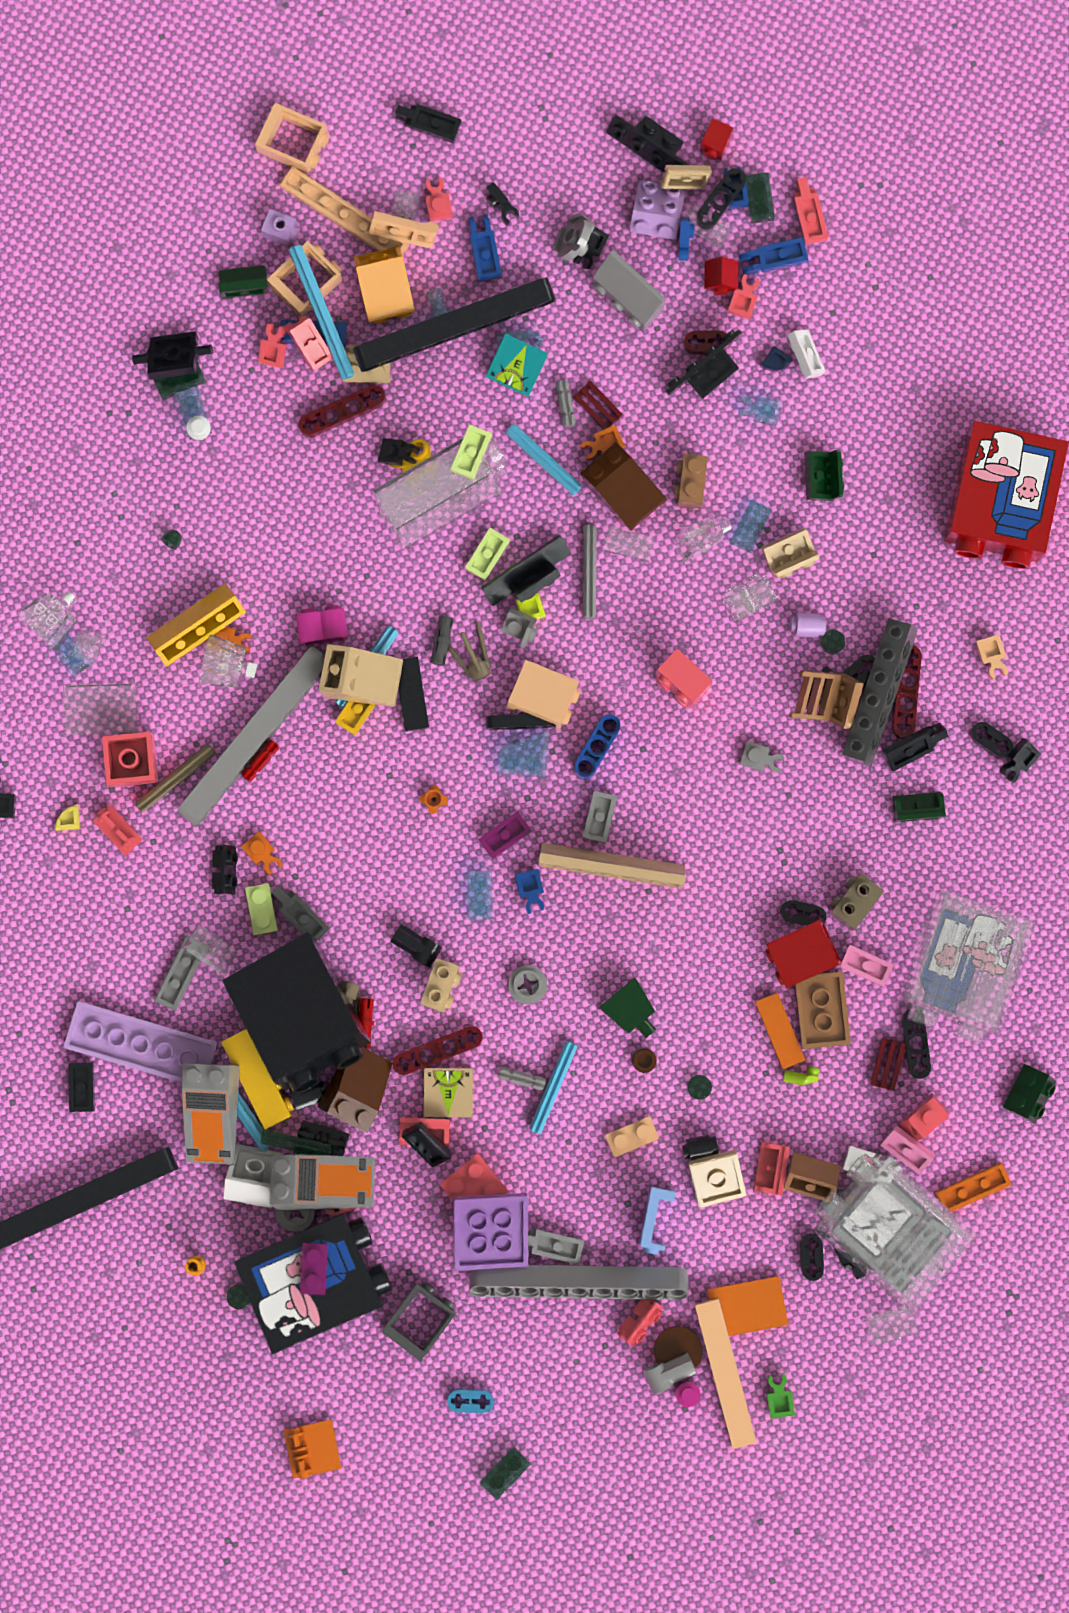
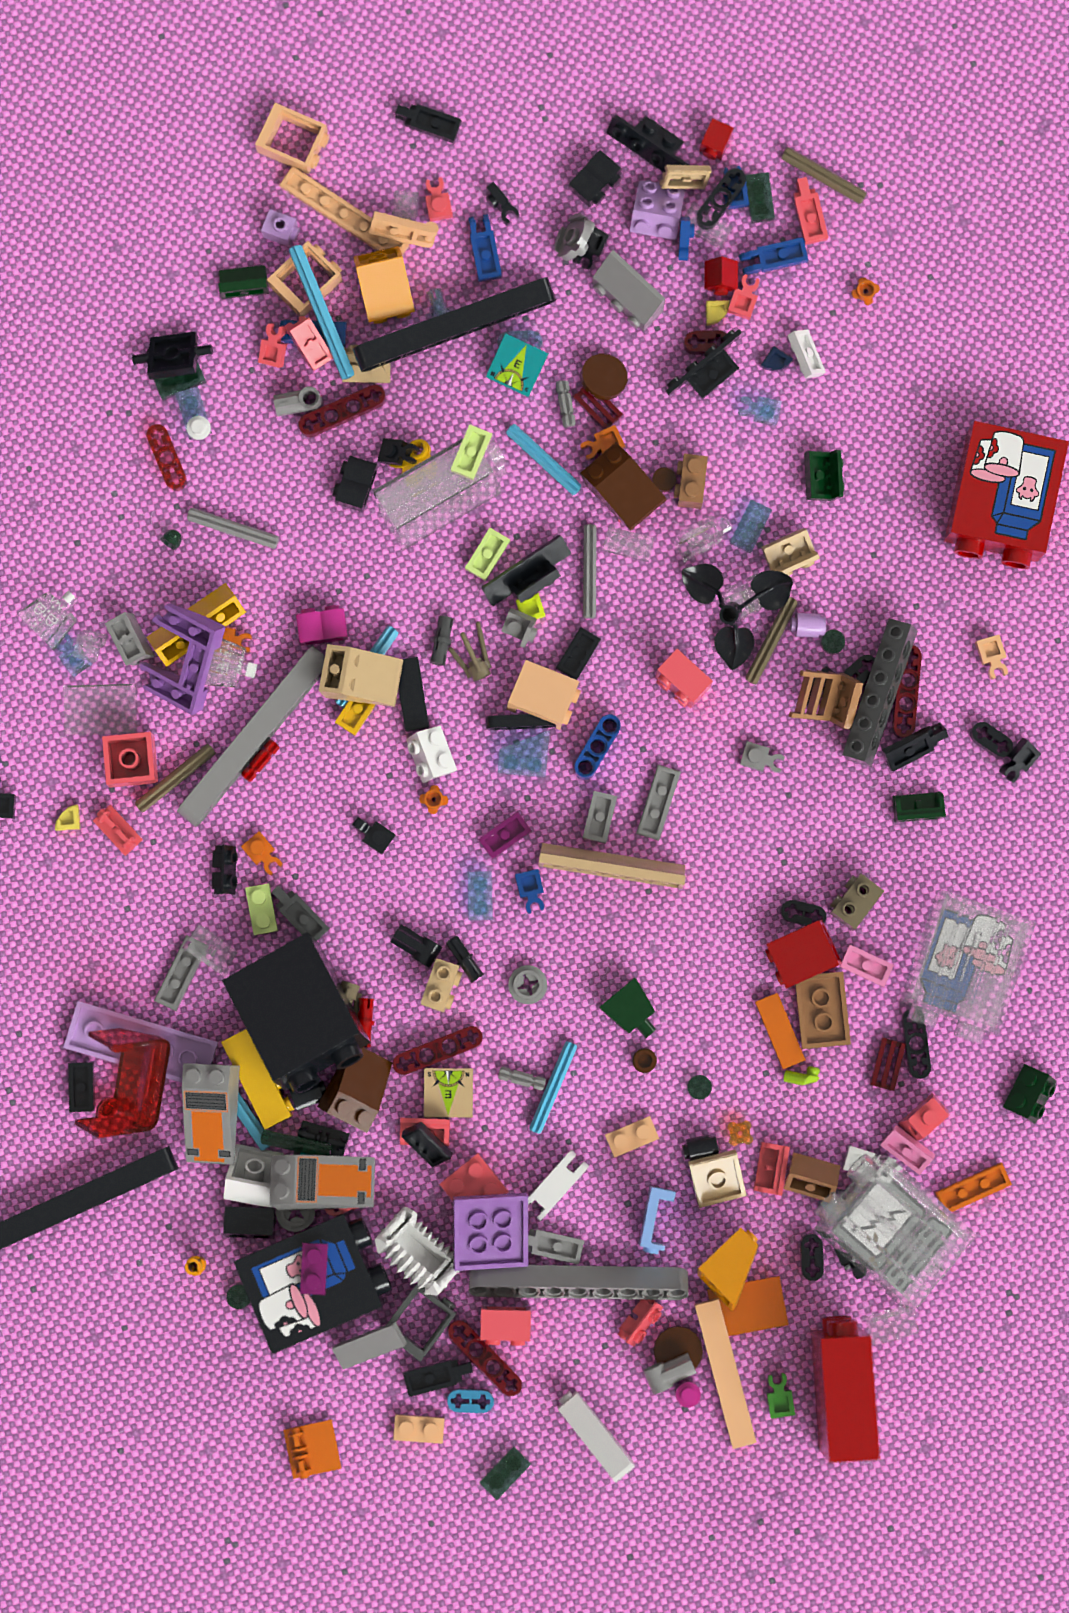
(129, 639): none -> light grey hinge
(137, 1087): none -> clear red windscreen
(178, 470): none -> clear red beam
(204, 637): none -> medium lavender wedge
(233, 528): none -> light grey axle
(249, 1222): none -> black hinge
(294, 402): none -> light grey piece
(355, 484): none -> black brick
(369, 1345): none -> light grey tile
(376, 836): none -> black plate
(416, 1252): none -> white piece
(419, 1428): none -> light nougat plate
(431, 754): none -> white bracket
(435, 1376): none -> black hinge
(464, 958): none -> black axle
(486, 1356): none -> dark red beam
(505, 1324): none -> coral brick
(556, 1184): none -> white piece
(578, 653): none -> black plate
(595, 179): none -> black brick
(595, 1435): none -> white slope
(604, 376): none -> reddish brown tile
(658, 802): none -> light grey tile
(664, 479): none -> reddish brown tile
(716, 311): none -> light yellow tile
(729, 1267): none -> light orange slope
(734, 1128): none -> clear yellow plate
(736, 643): none -> black plant
(771, 641): none -> dark tan axle
(824, 175): none -> dark tan axle
(845, 1391): none -> red brick
(866, 284): none -> orange plate

